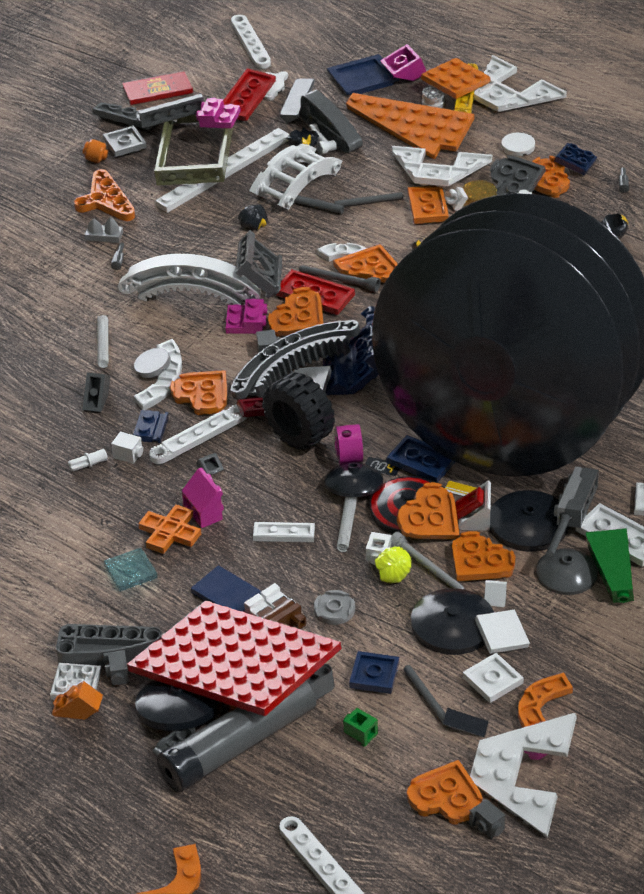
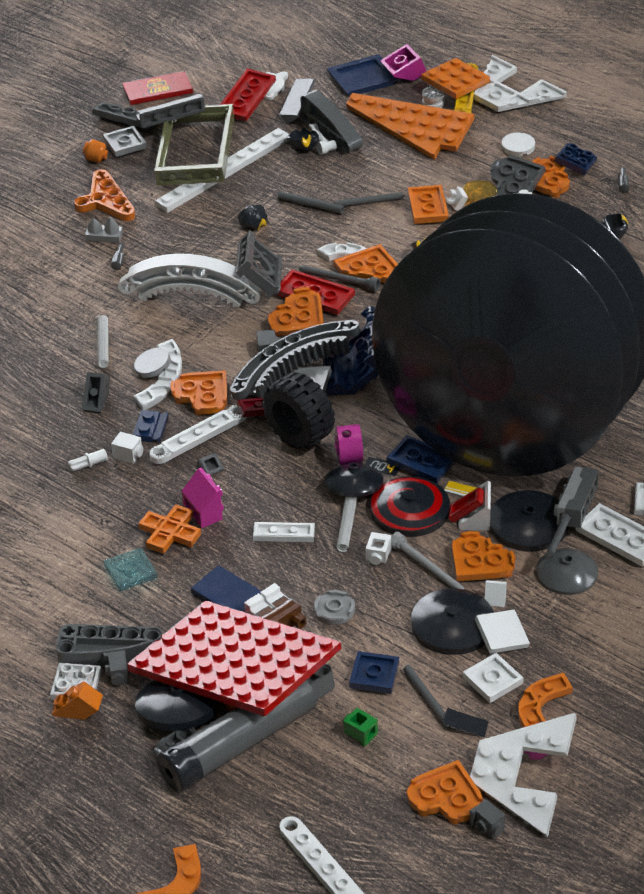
(216, 114): dark pink plate -> none
(247, 317): dark pink plate -> none
(250, 41): white plate -> none
(289, 158): white fence -> none
(393, 564): neon yellow hair -> none
(429, 514): orange plate -> none
(437, 174): white wing -> none
(612, 560): green slope -> none

